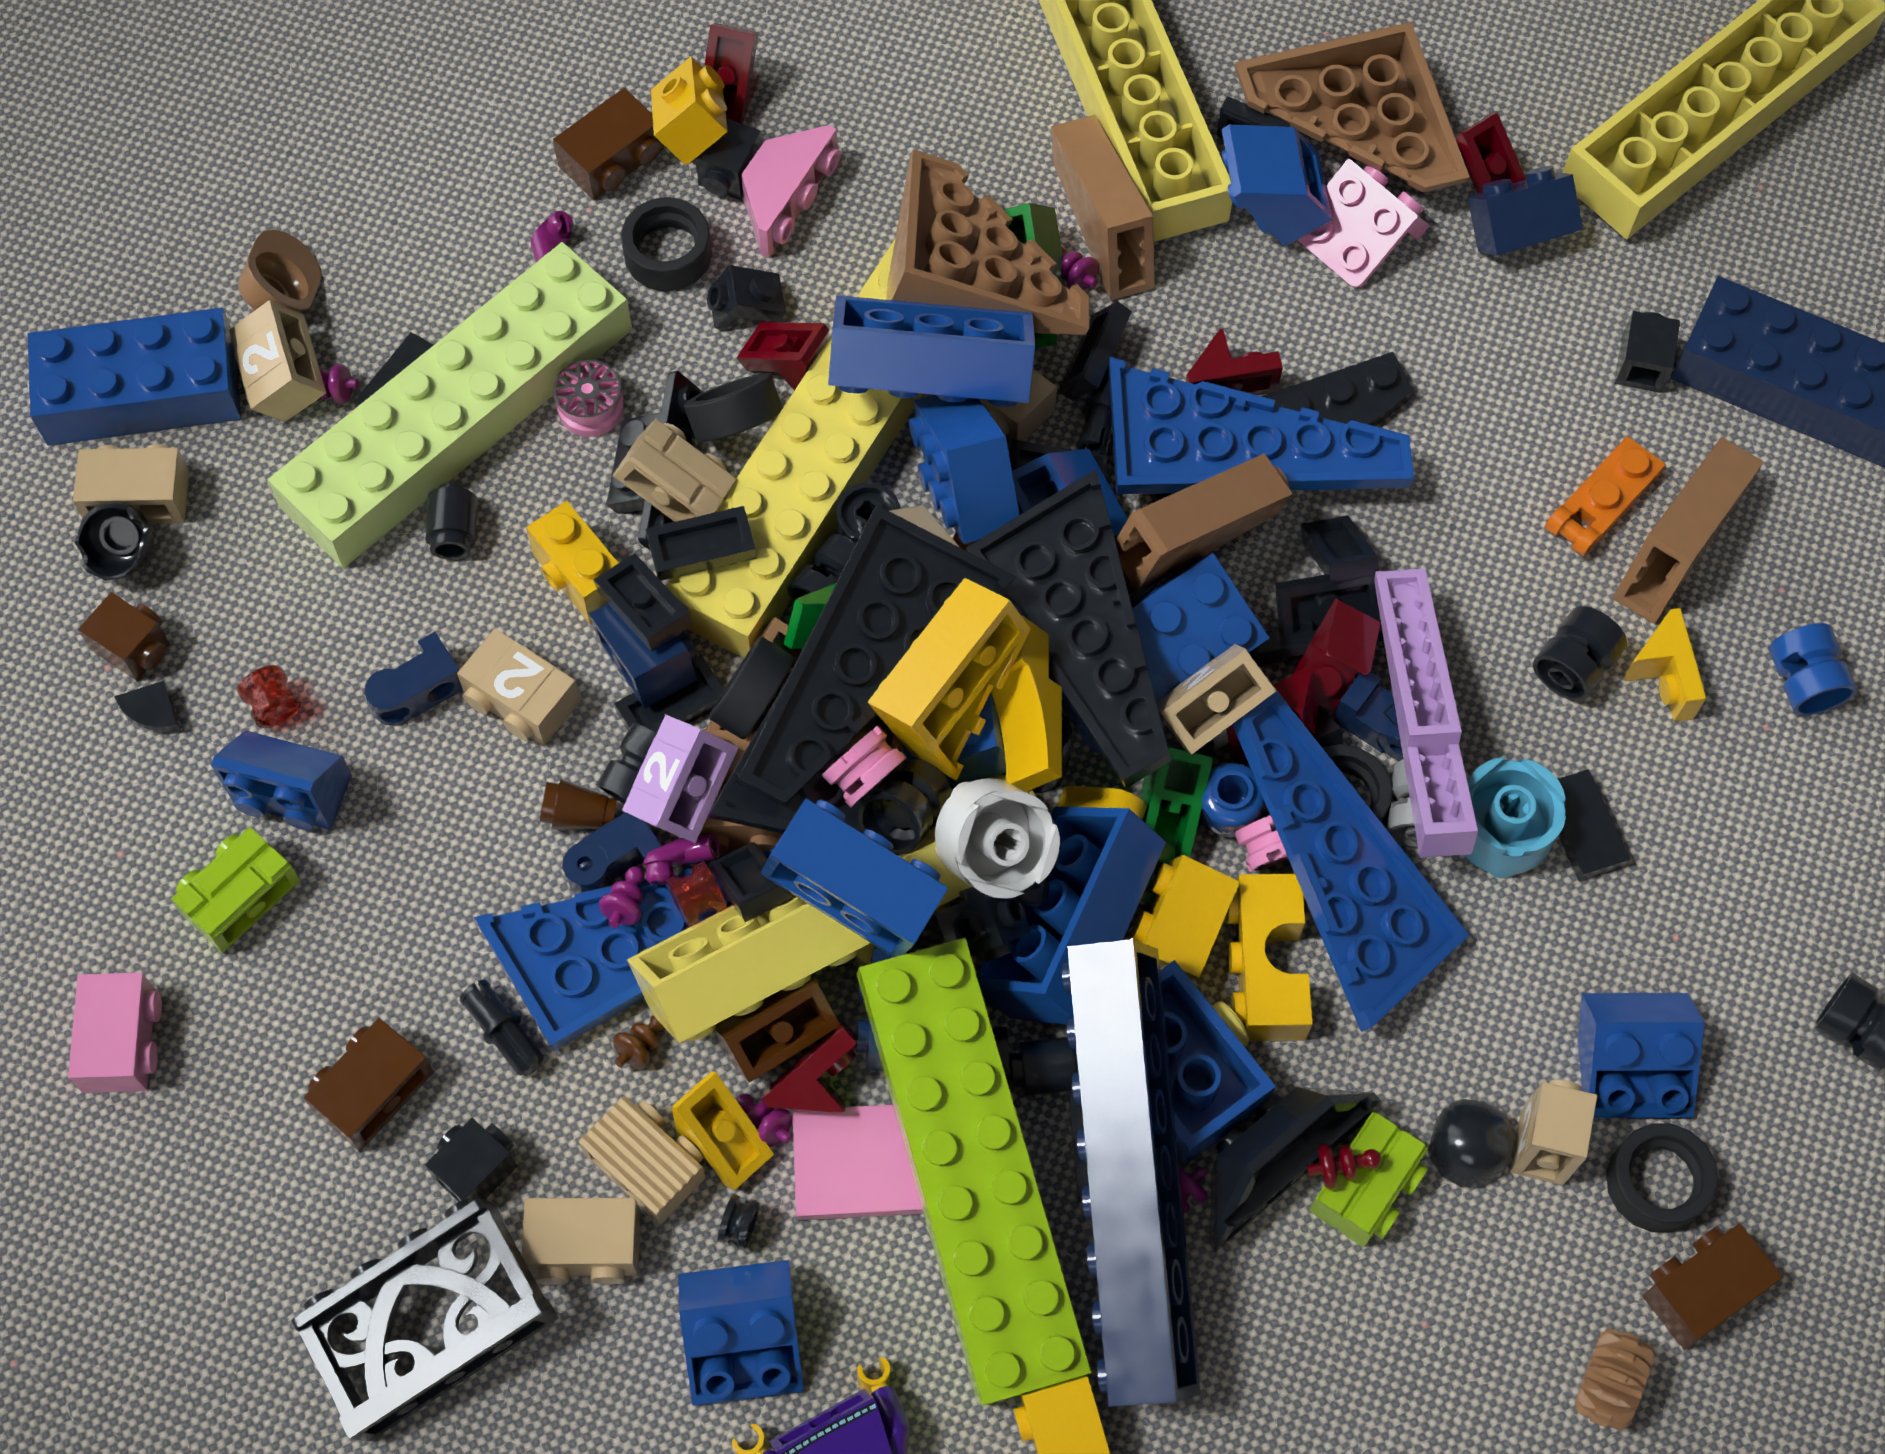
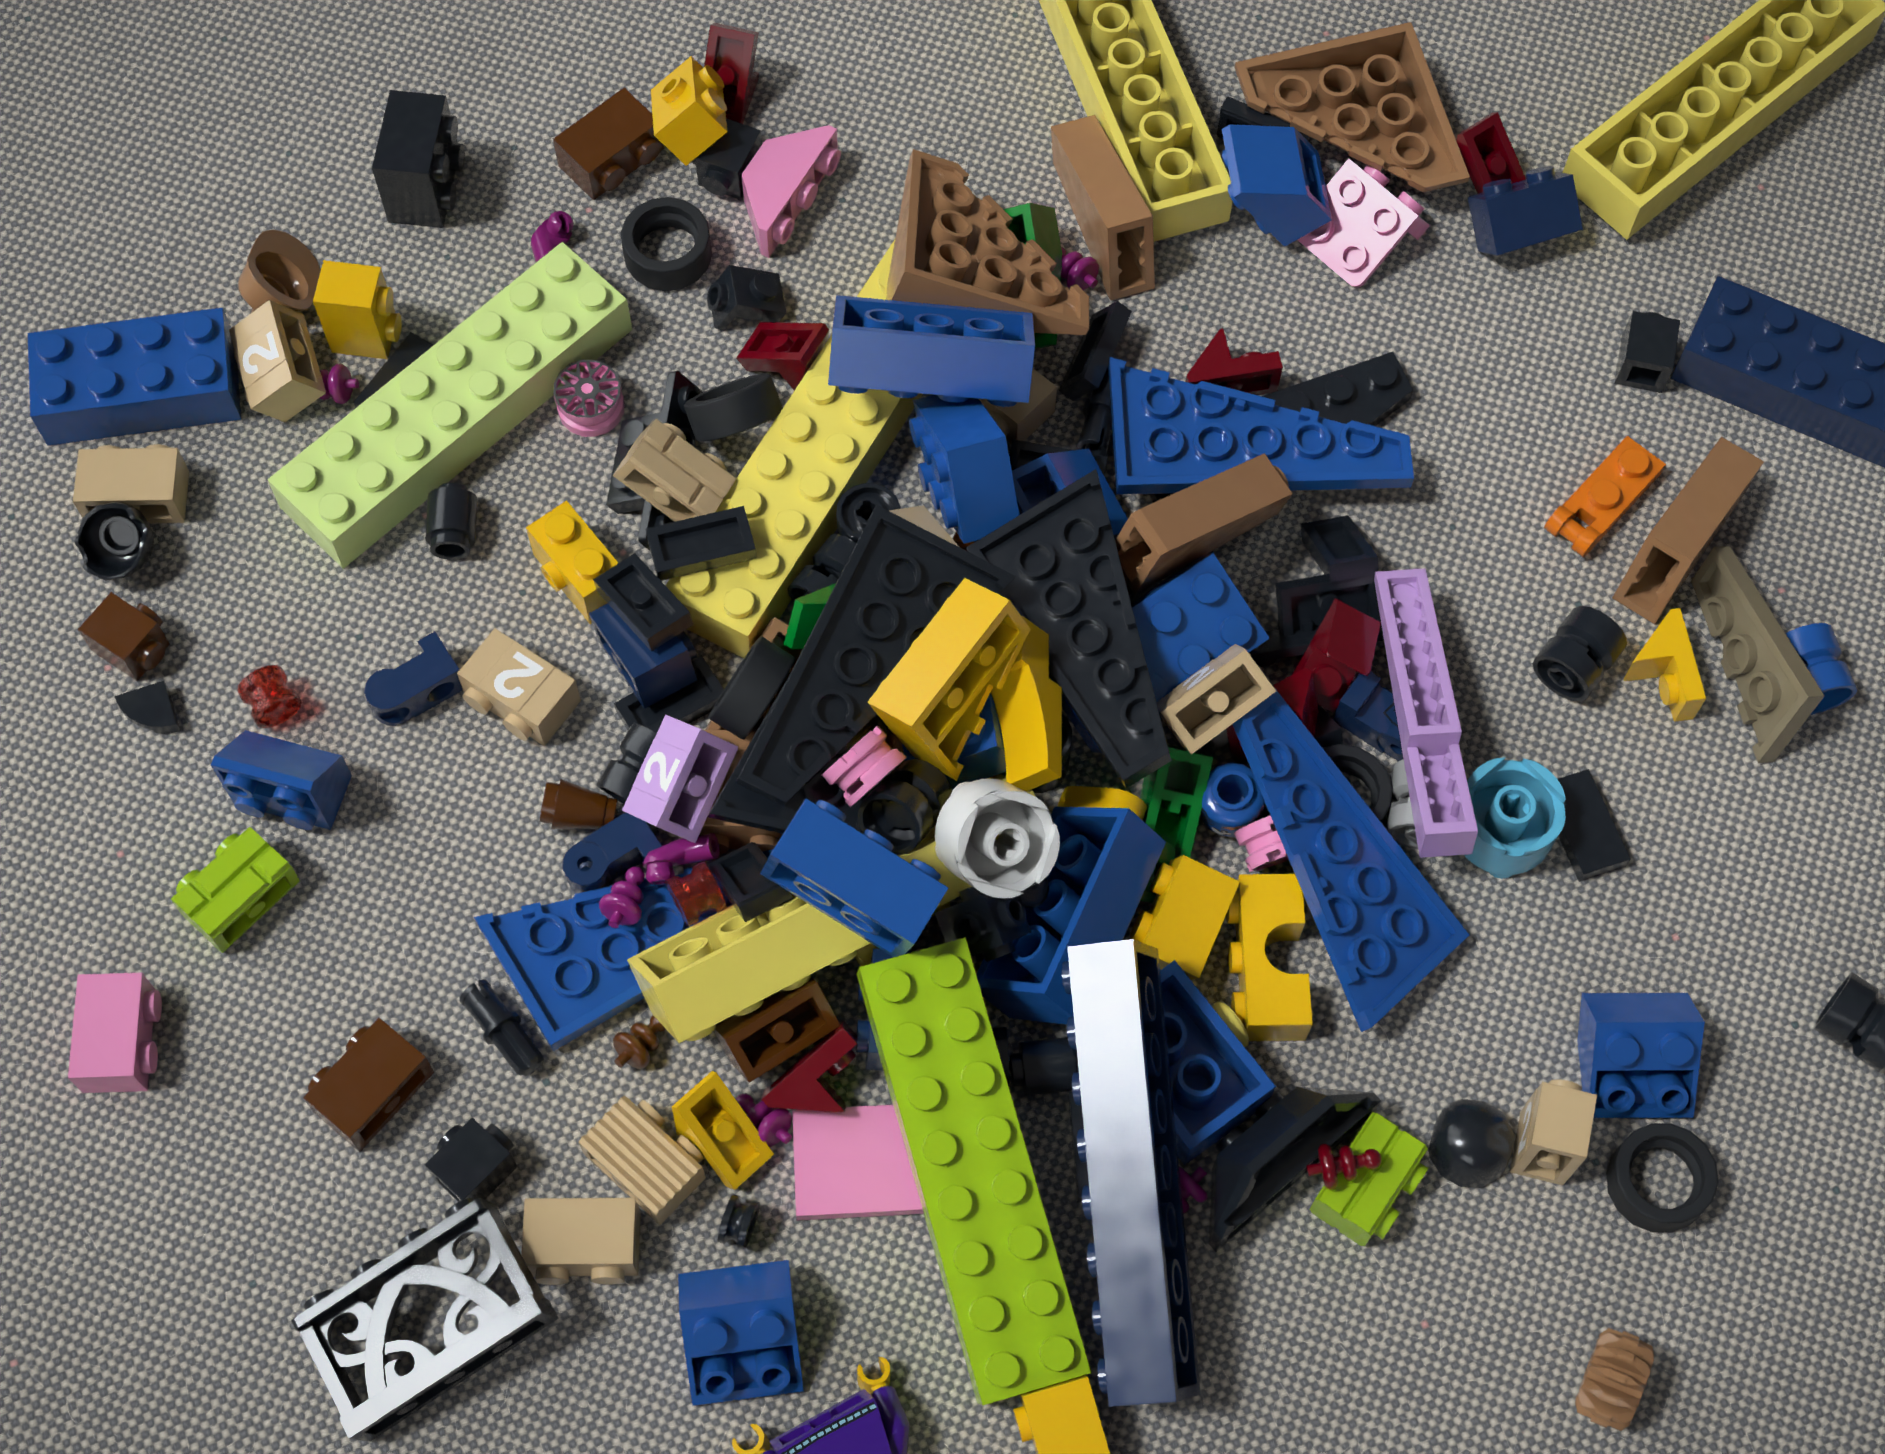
(356, 309): none -> yellow brick
(417, 159): none -> black brick
(1710, 1285): reddish brown brick -> none
(1756, 652): none -> dark tan wing

